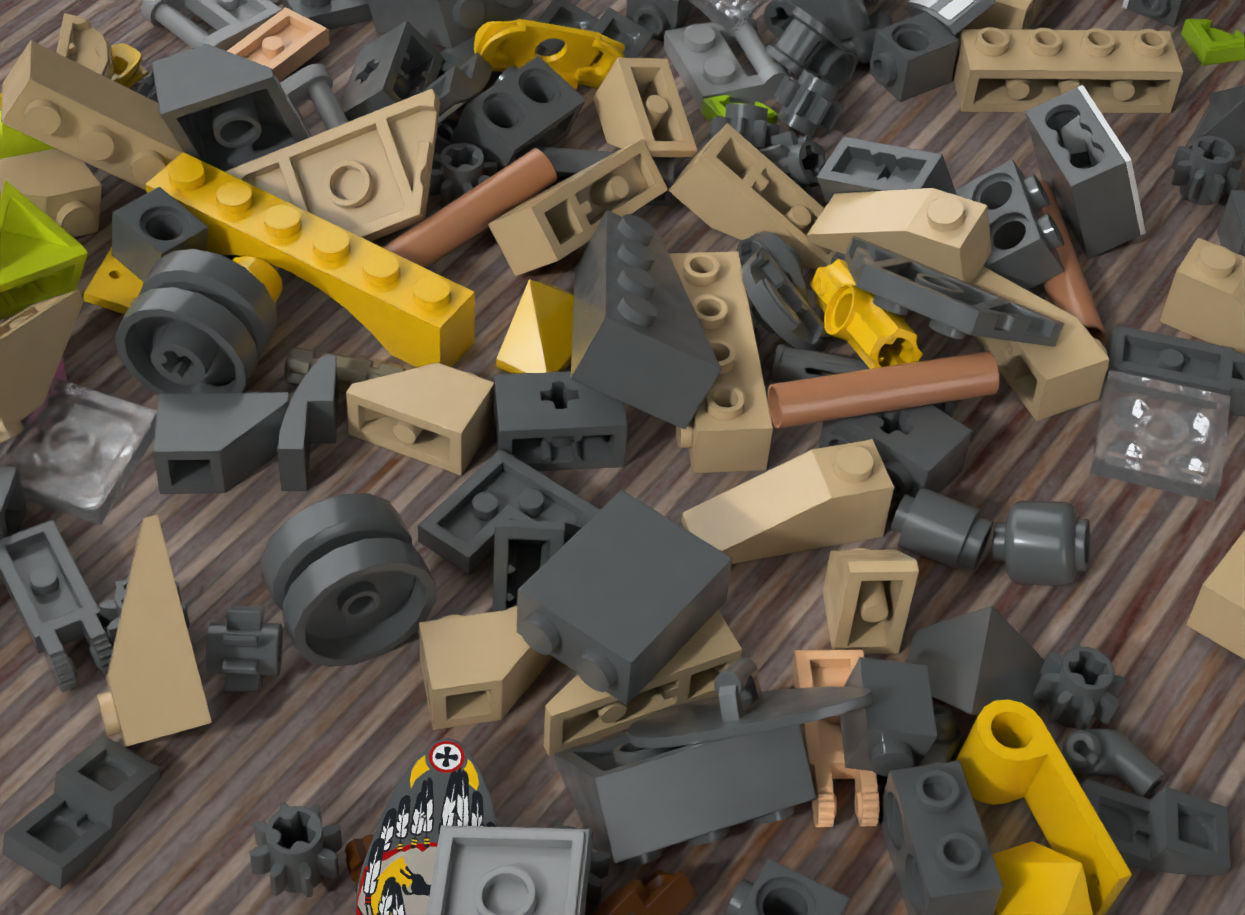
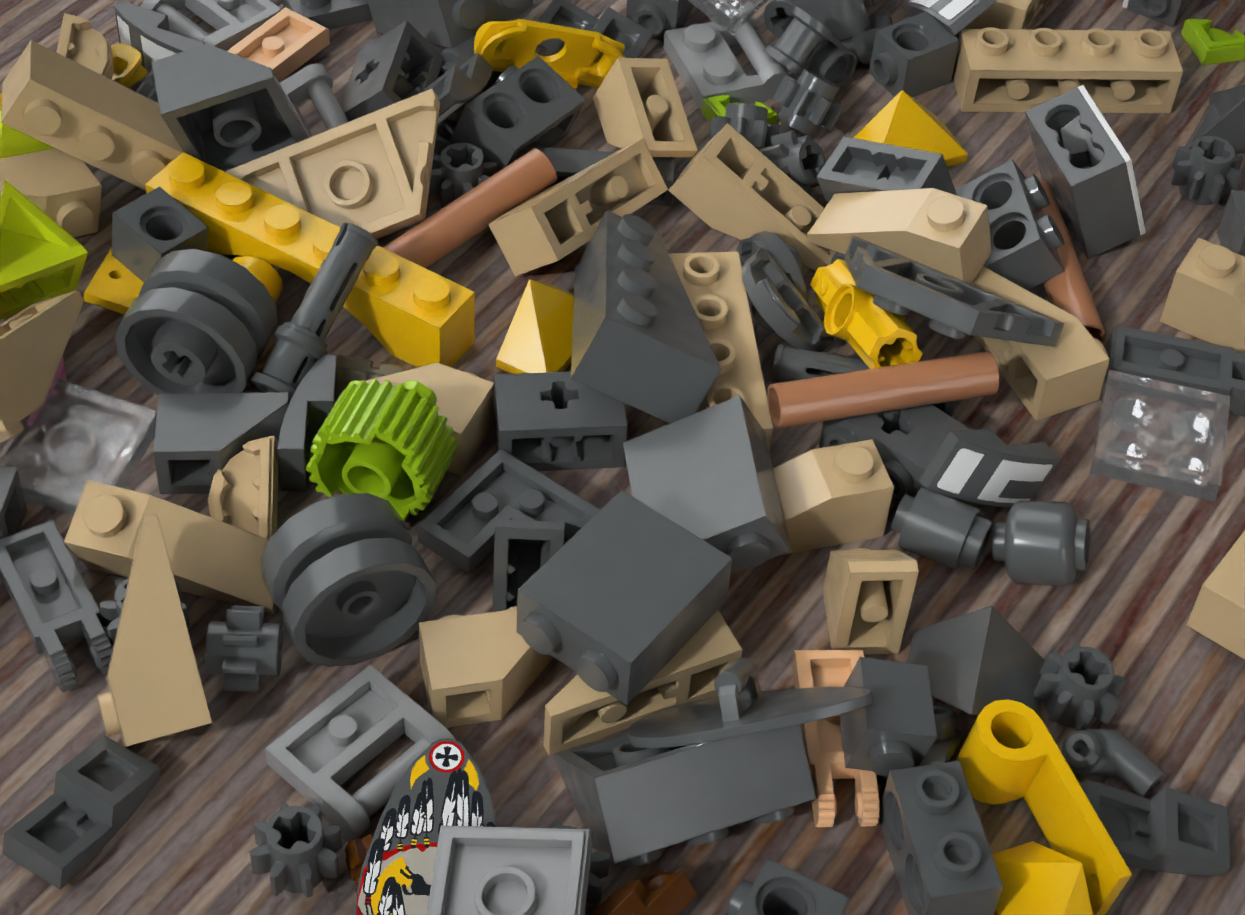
(149, 33): none -> slope
(204, 553): none -> tan slope
(248, 488): none -> tan plate
(303, 338): none -> dark grey pin
(346, 736): none -> light grey plate
(383, 445): none -> lime brick
(713, 481): none -> brick
(913, 126): none -> yellow slope
(986, 471): none -> slope

